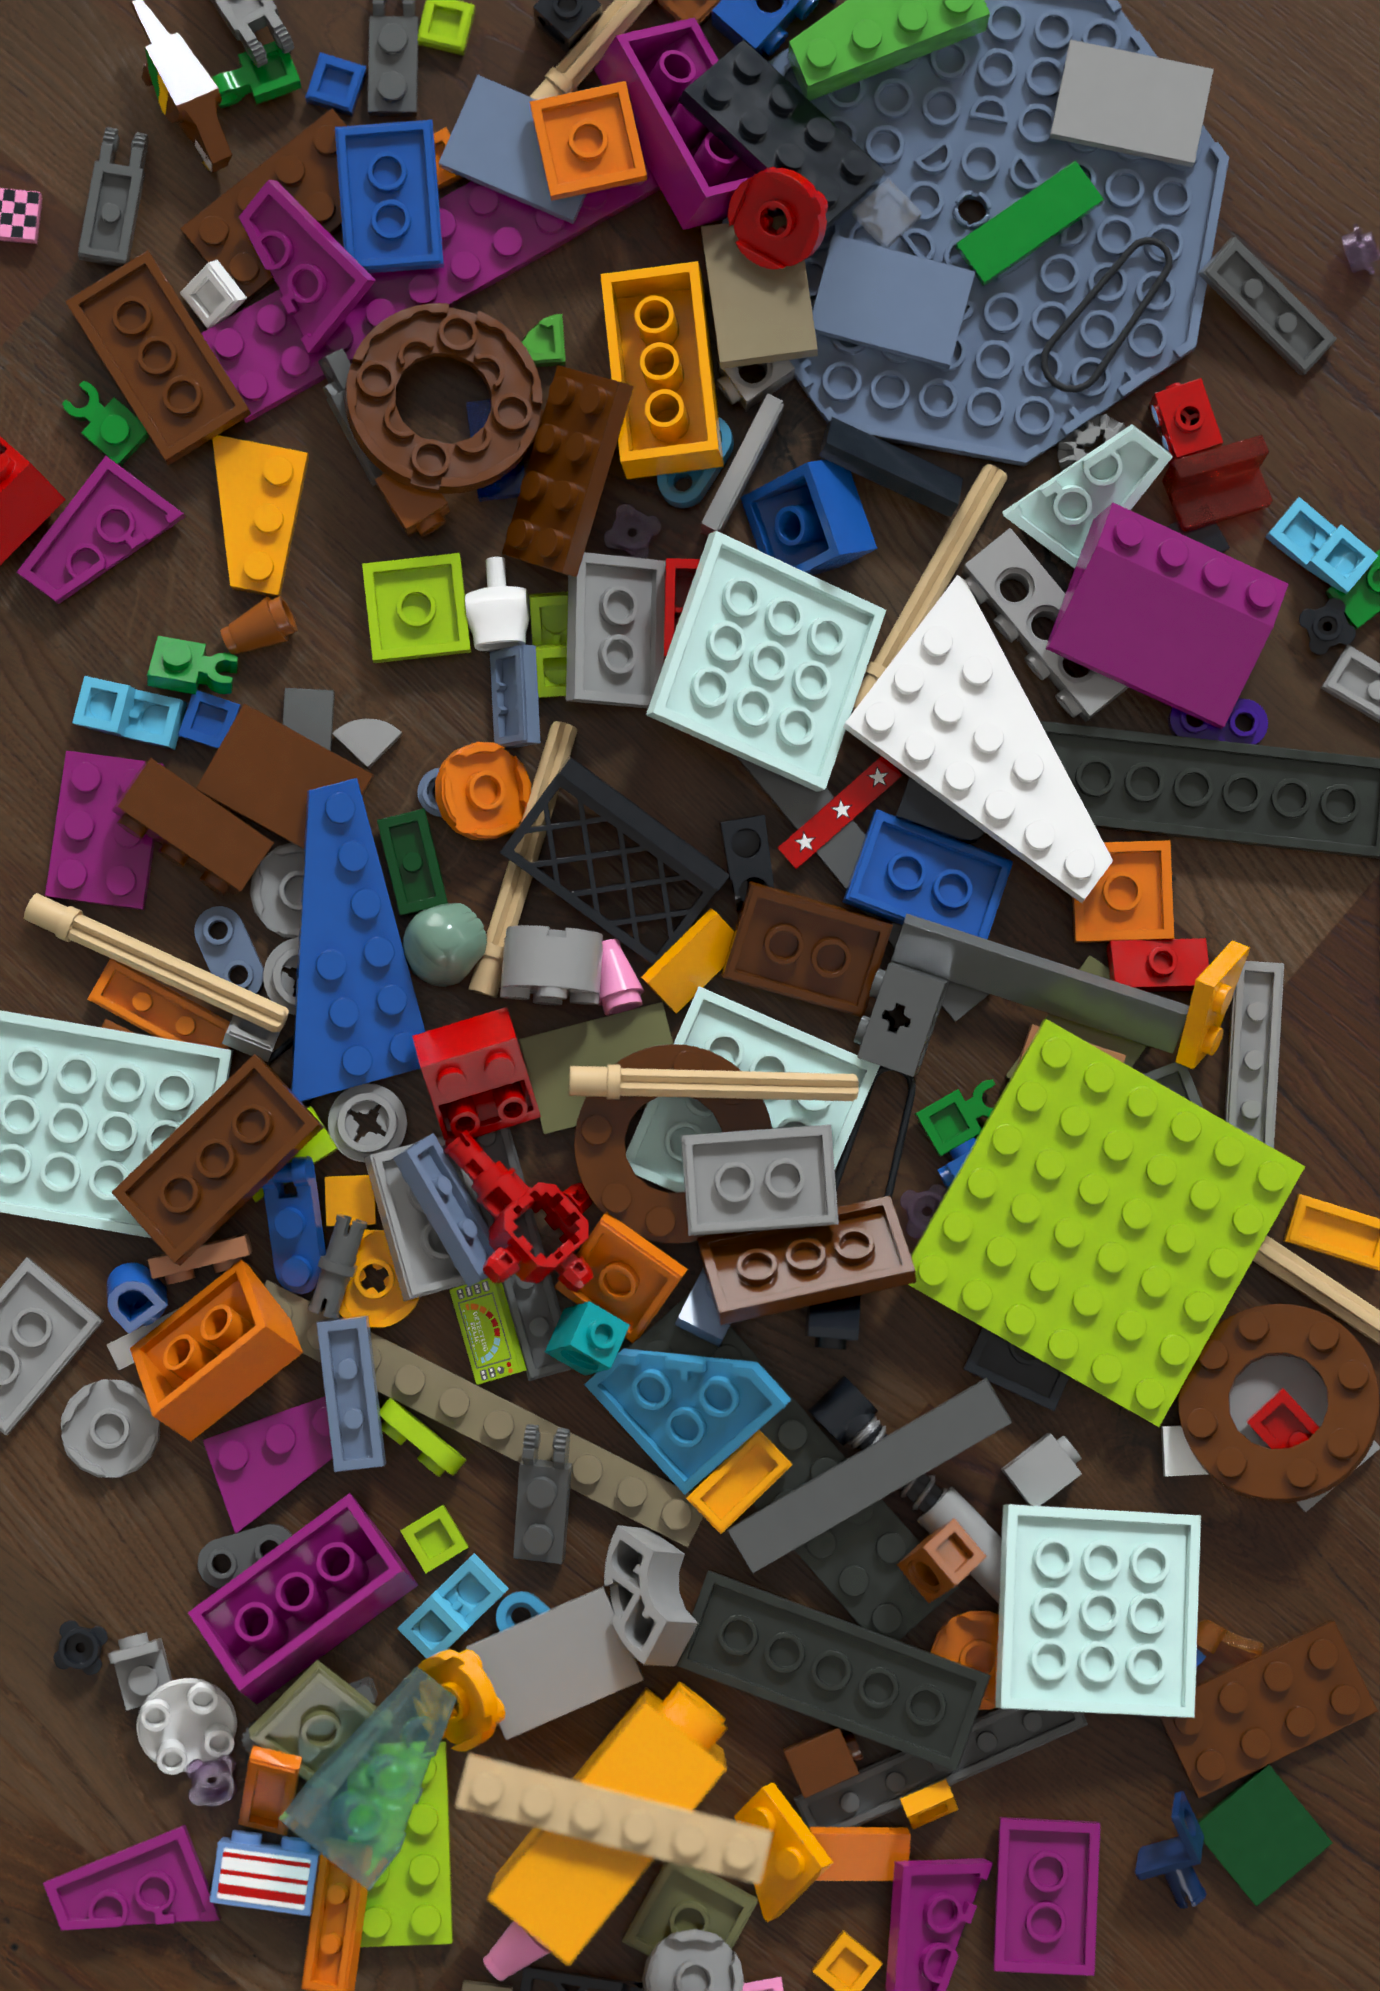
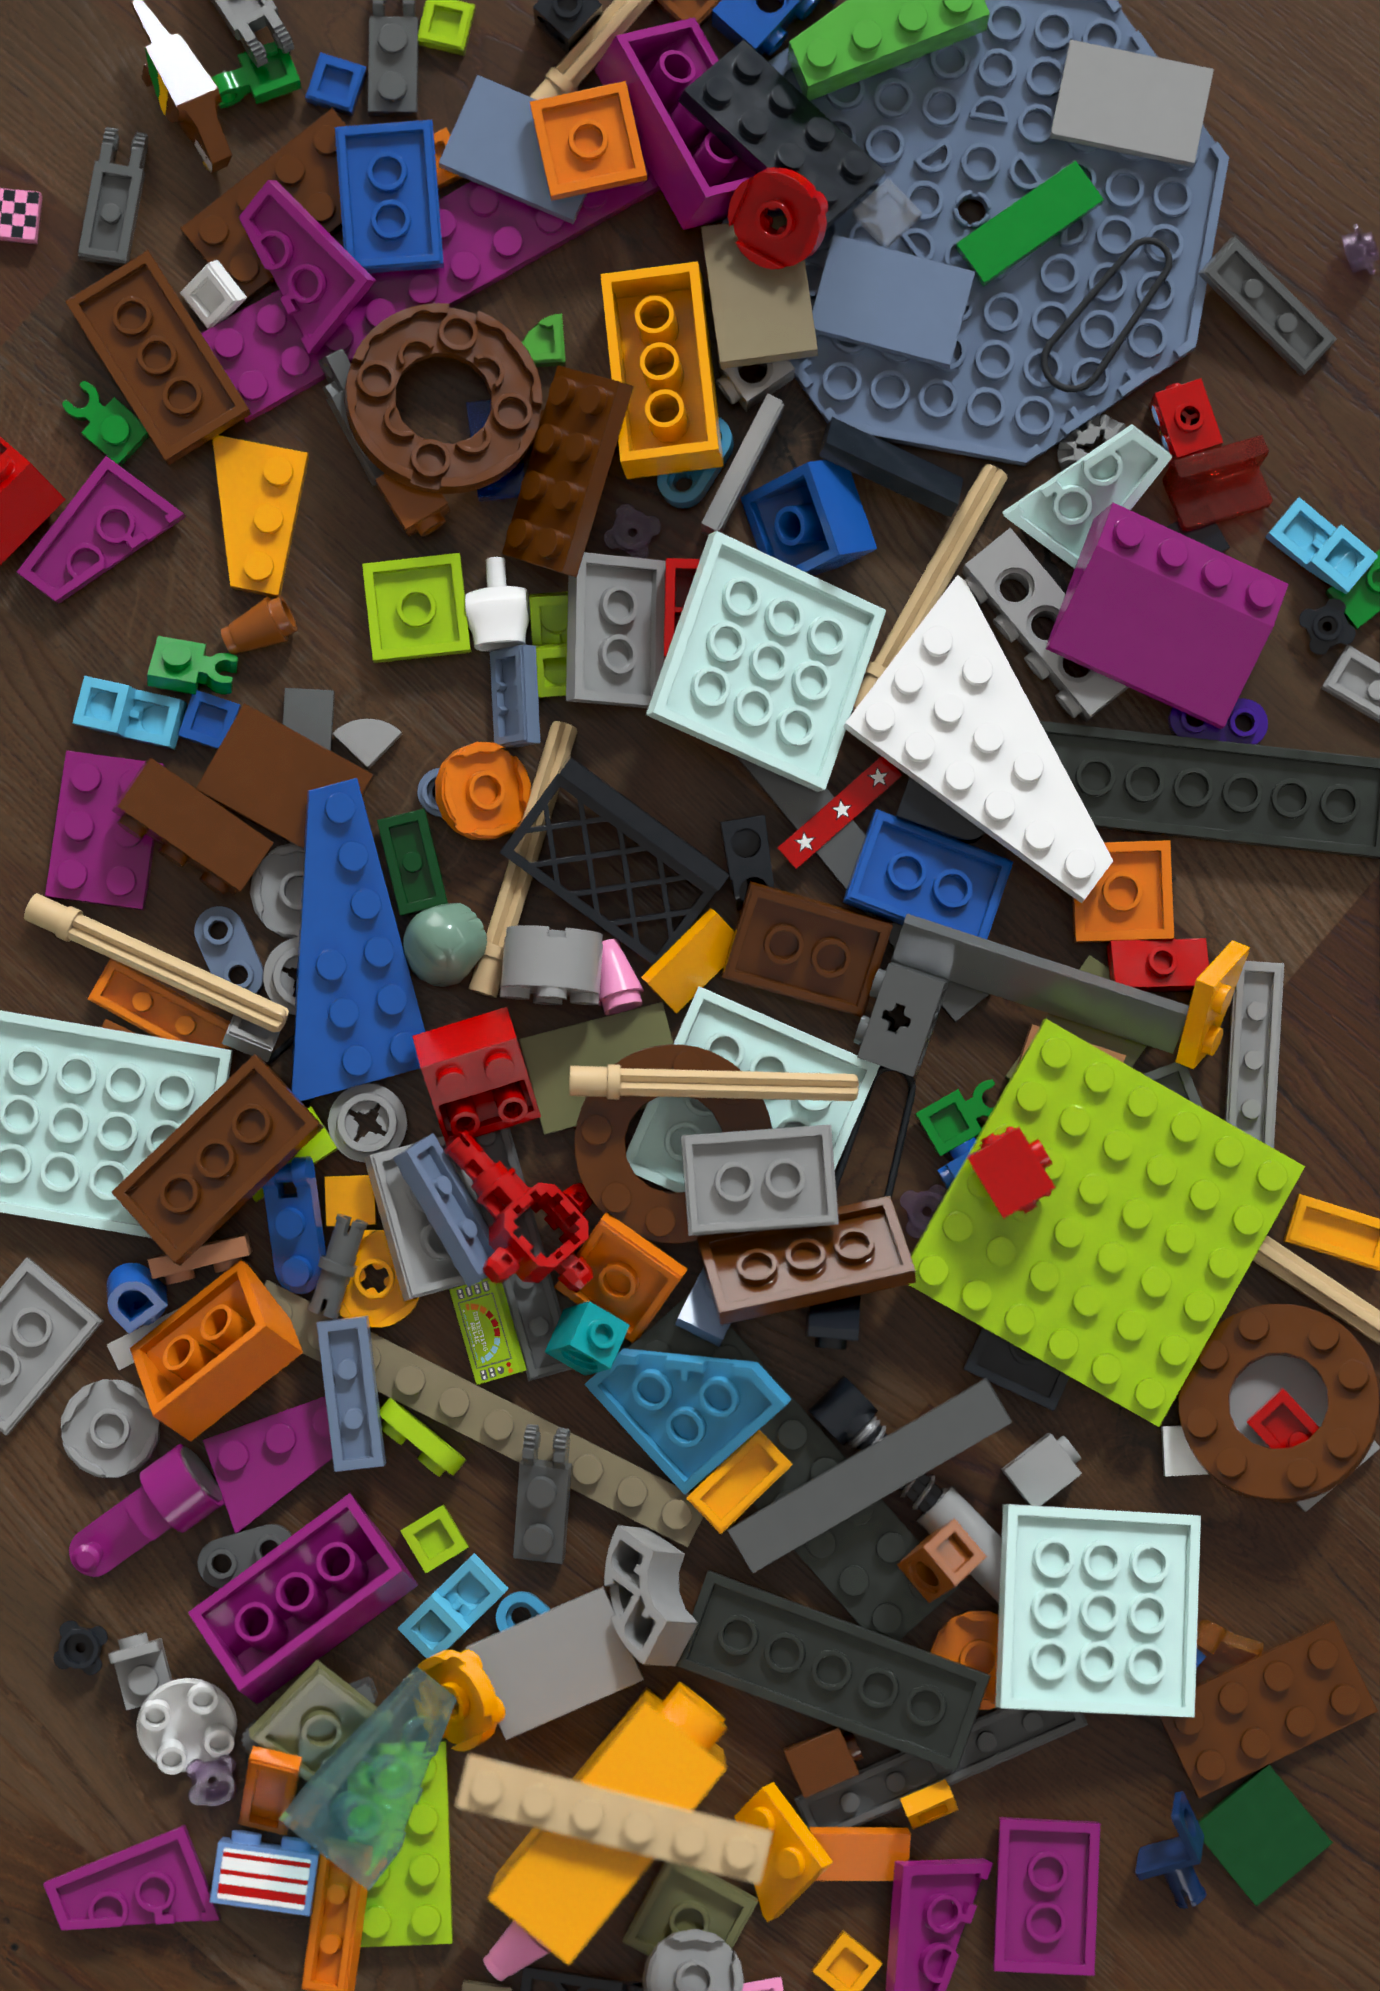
(173, 1493): none -> magenta piece
(1013, 1170): none -> red head

